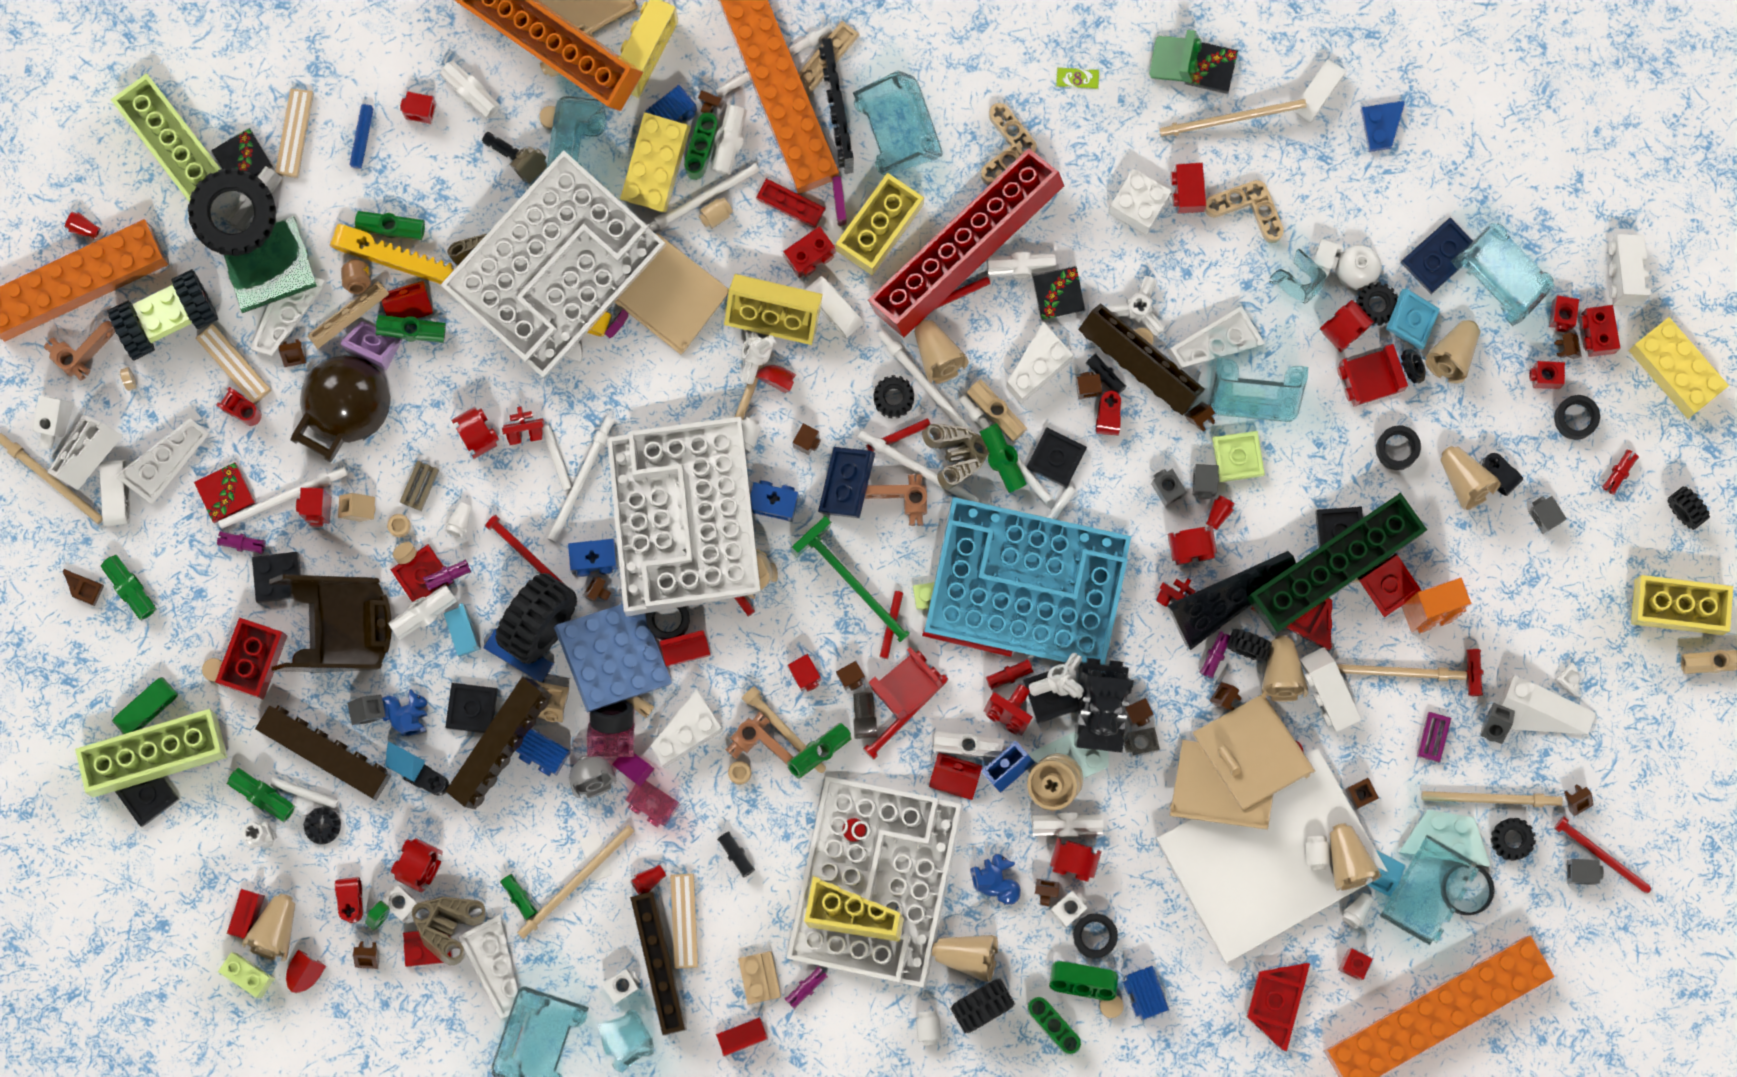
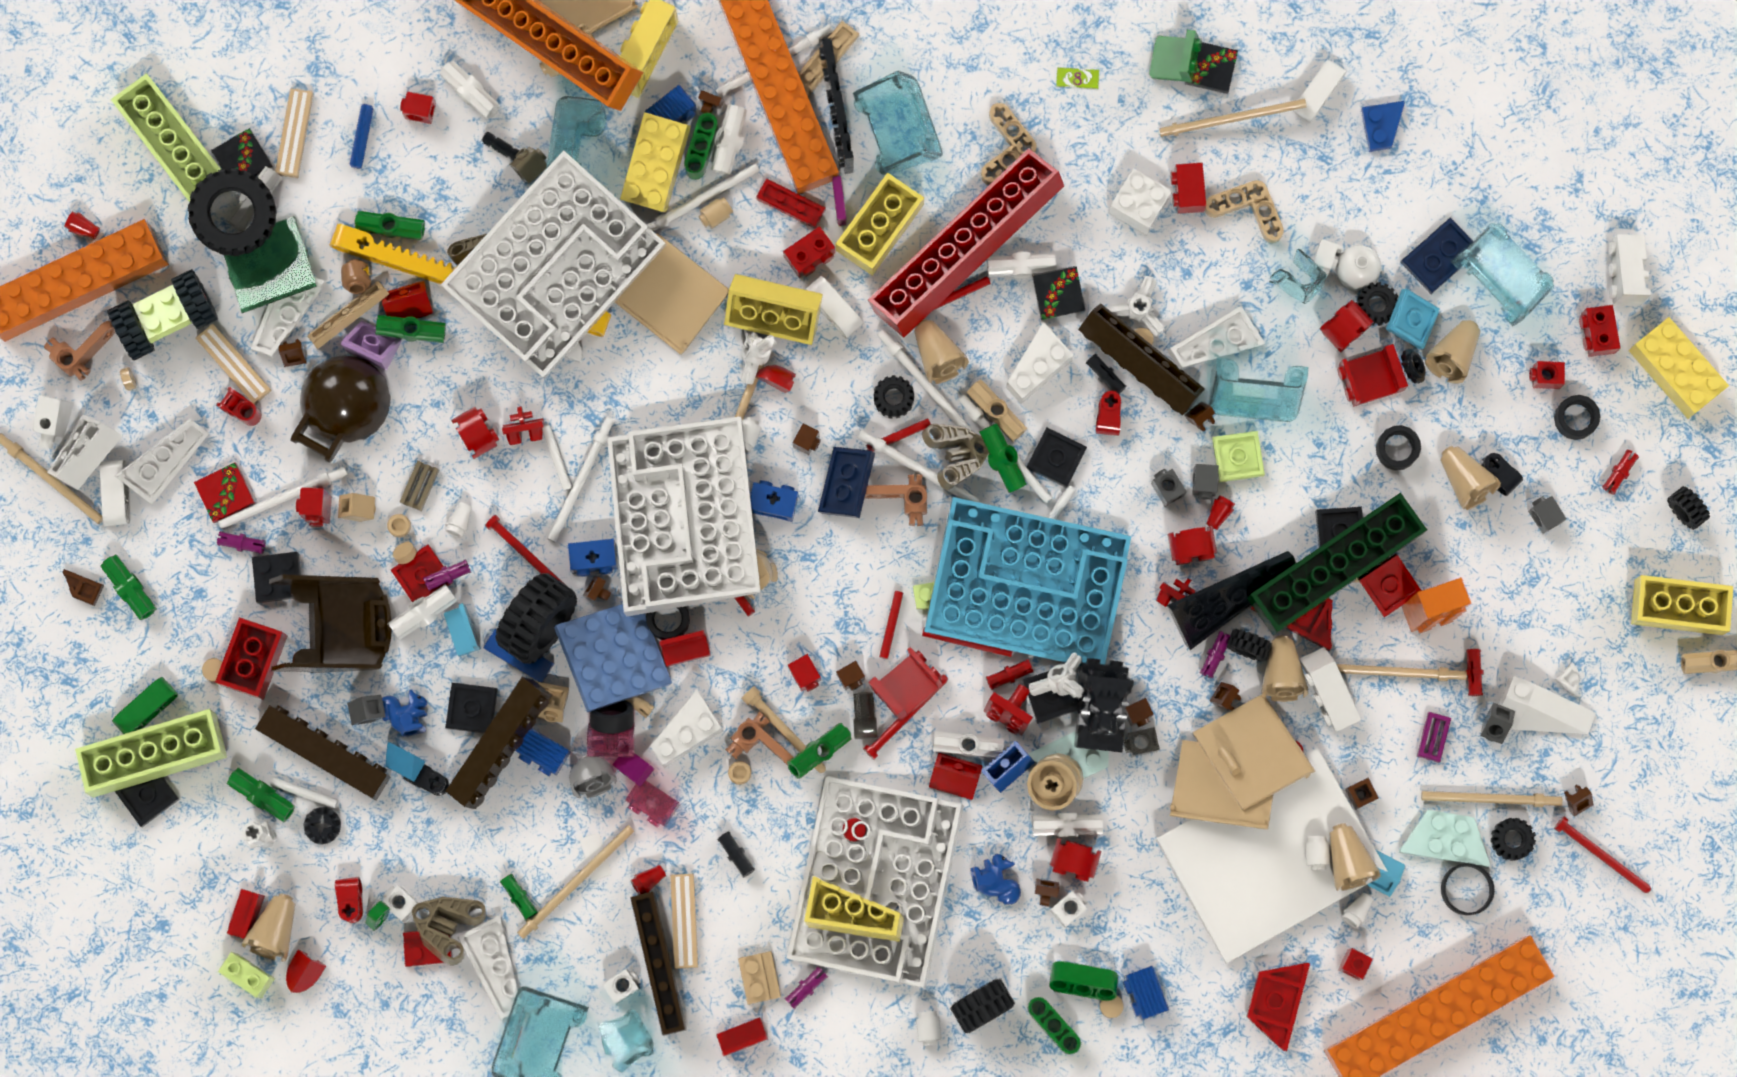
(366, 957): reddish brown tile -> none
(417, 864): red brick -> none
(547, 116): tan tile -> none
(617, 323): magenta tile -> none
(813, 540): green tile -> none
(968, 955): tan cone -> none
(1088, 385): reddish brown plate -> none
(1113, 935): black tyre -> none
(1430, 890): clear light blue windscreen -> none
(1566, 304): red brick -> none
(1571, 346): reddish brown tile -> none
(1584, 871): dark grey brick -> none

